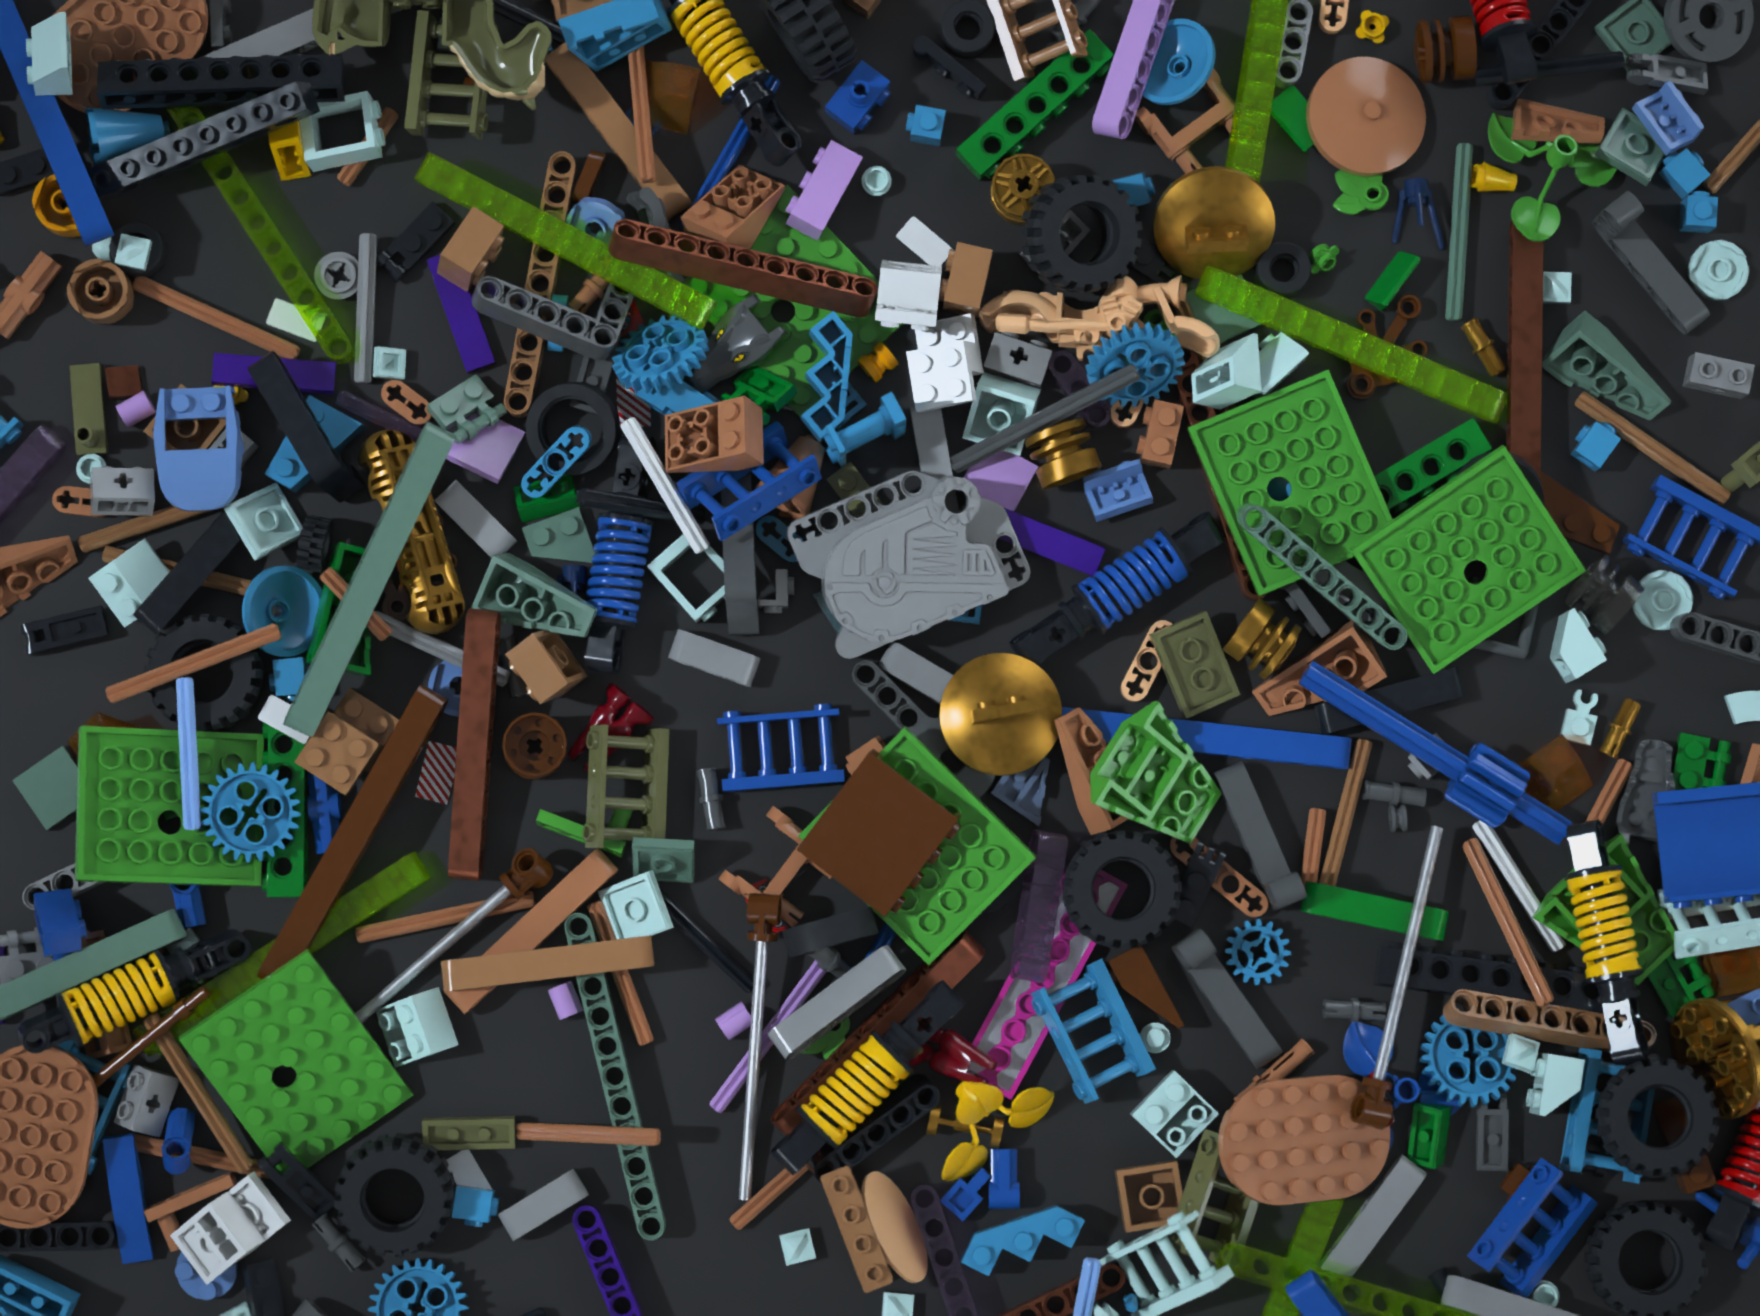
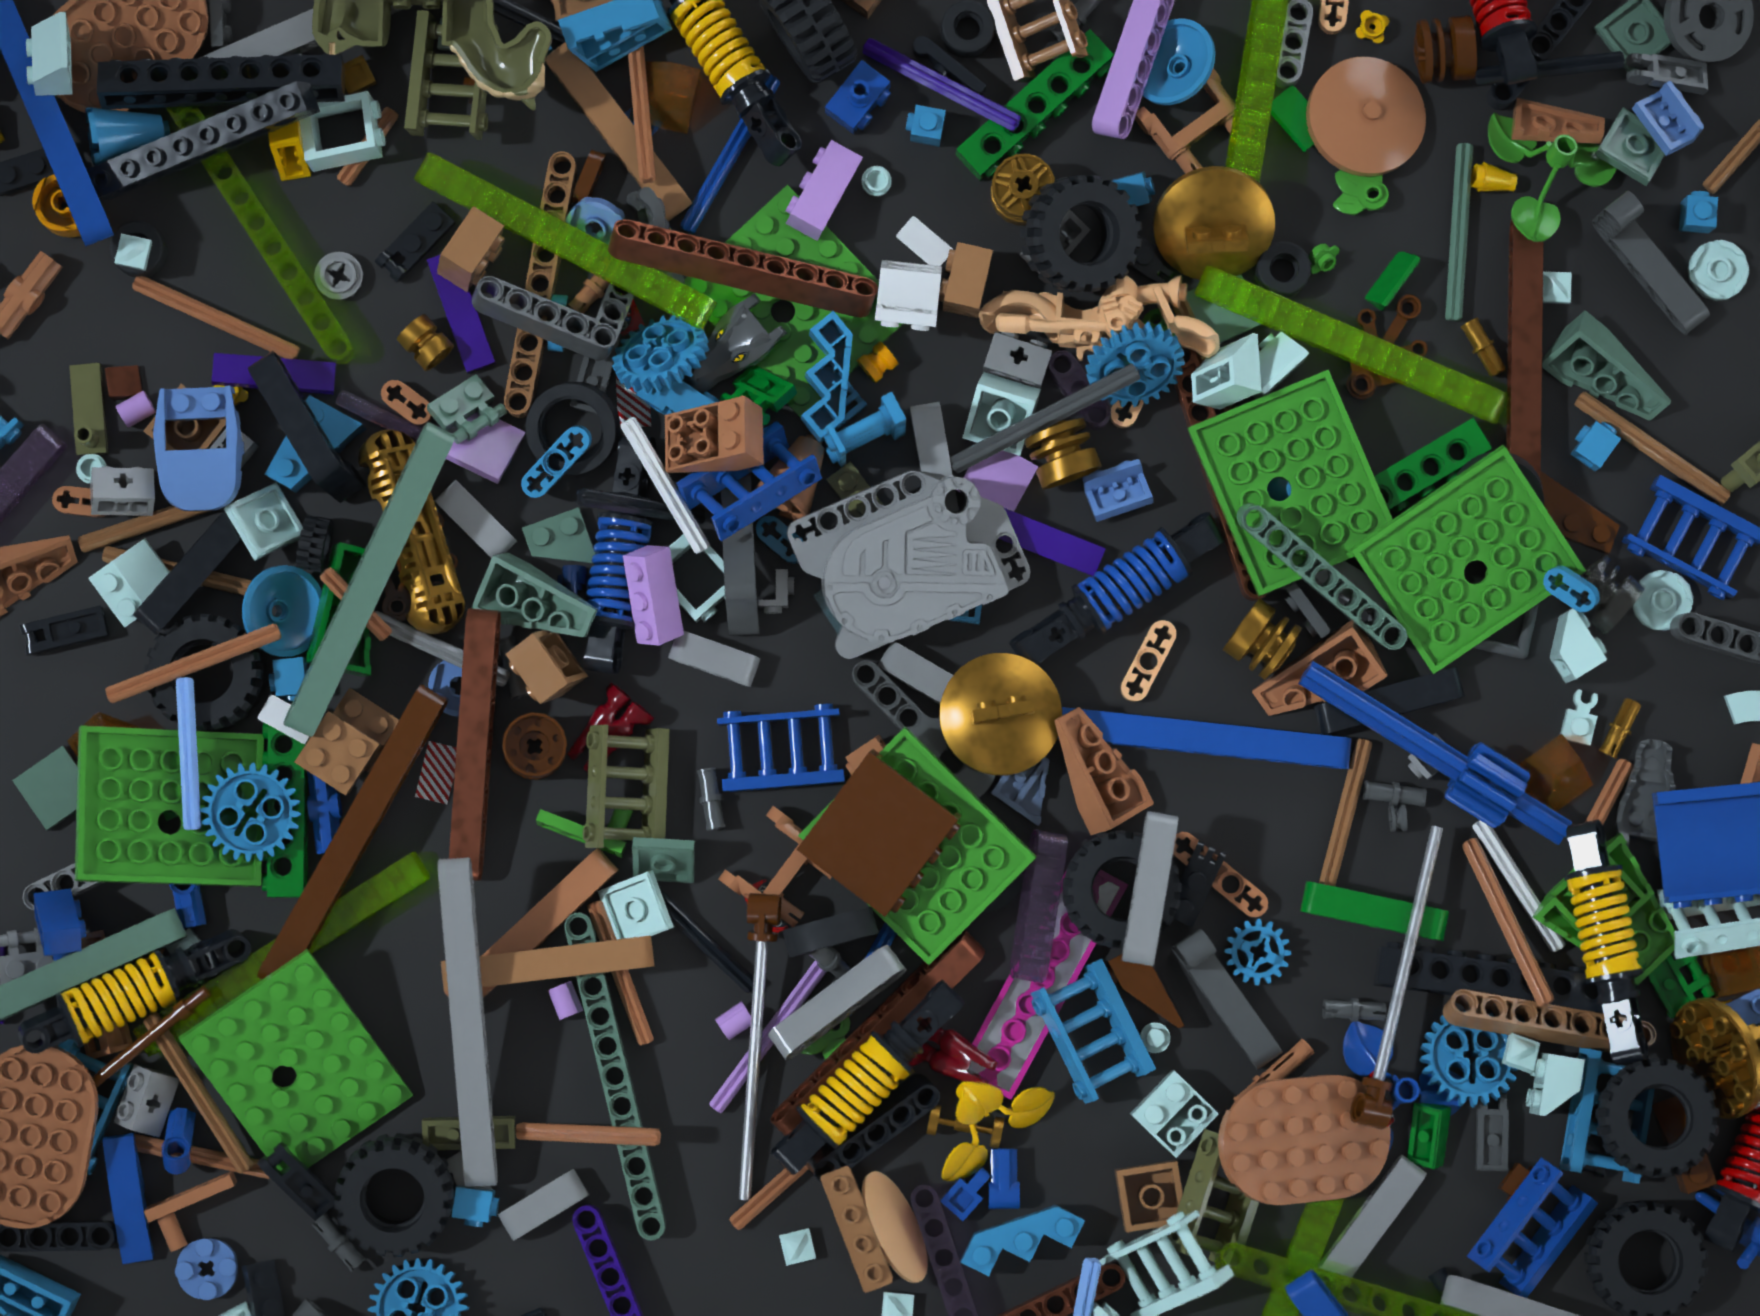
(84, 286): medium nougat brick -> none
(102, 250): light aqua hinge -> none
(230, 1227): white bracket -> none
(287, 318): white sticker -> none
(358, 75): none -> pearl gold plate
(365, 308): light grey axle -> none
(389, 363): light aqua tile -> none
(416, 1027): light aqua slope -> none
(423, 340): none -> pearl gold wheel
(436, 918): nougat axle -> none
(467, 1022): none -> light grey beam
(527, 871): piece -> none
(556, 501): green slope -> none
(653, 595): none -> lavender brick
(734, 208): nougat slope -> none
(941, 84): none -> dark purple axle
(945, 363): white bracket -> none
(1131, 1302): dark azure piece -> none
(1150, 888): none -> light grey beam
(1154, 777): bright green wedge -> none
(1161, 434): nougat brick -> none
(1194, 664): olive plate -> none
(1258, 838): dark grey beam -> none
(1313, 845): nougat axle -> none
(1417, 195): dark blue plant -> none
(1545, 1293): light aqua plate -> none
(1575, 583): none -> dark azure beam
(1684, 172): dark azure brick -> none
(1691, 760): green plate -> none
(1718, 375): light grey brick -> none

